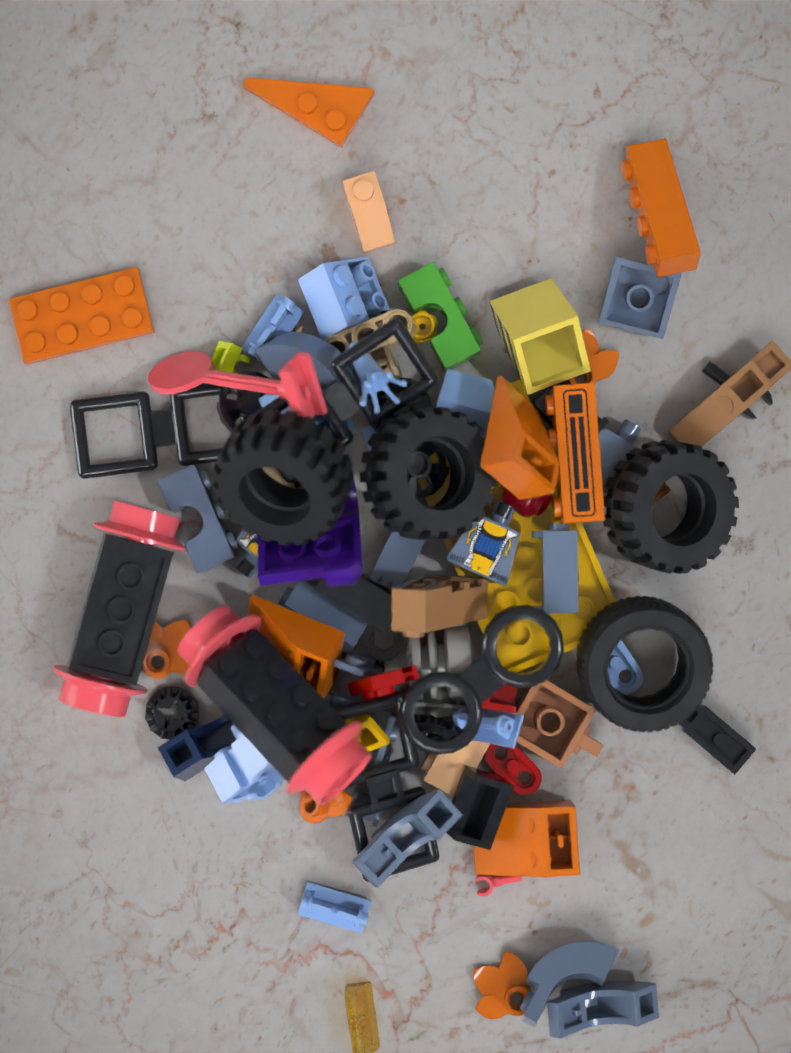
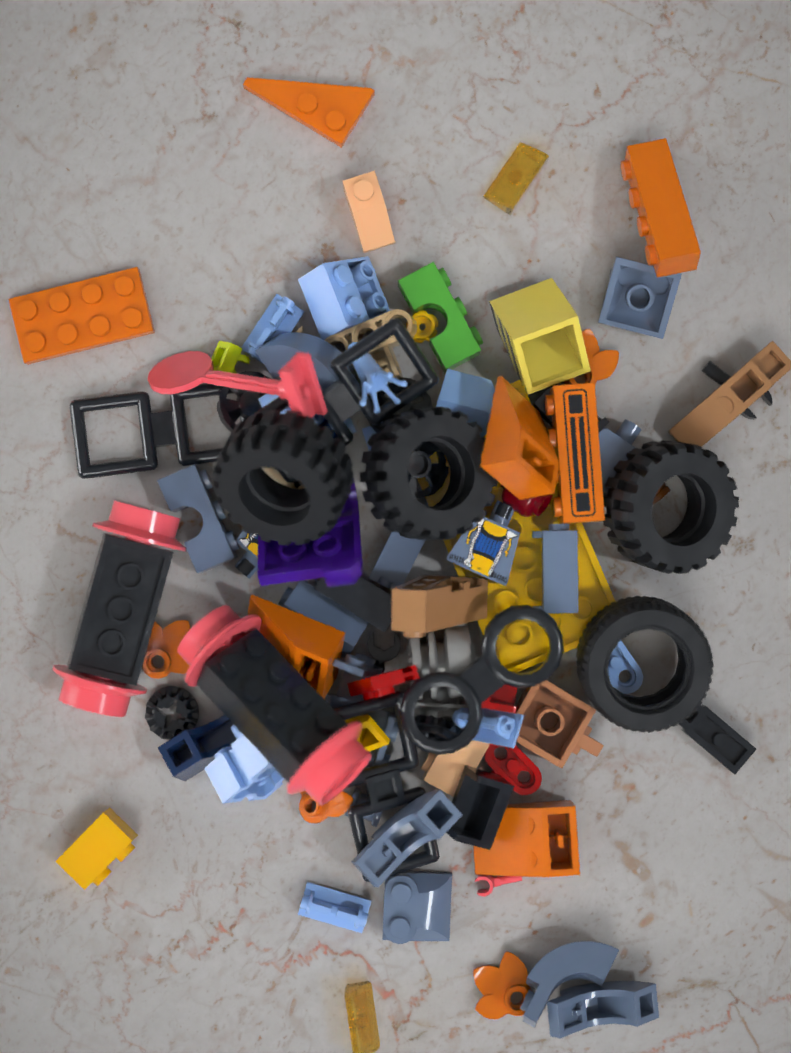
(96, 849): none -> yellow brick
(417, 906): none -> sand blue slope
(516, 177): none -> clear yellow slope

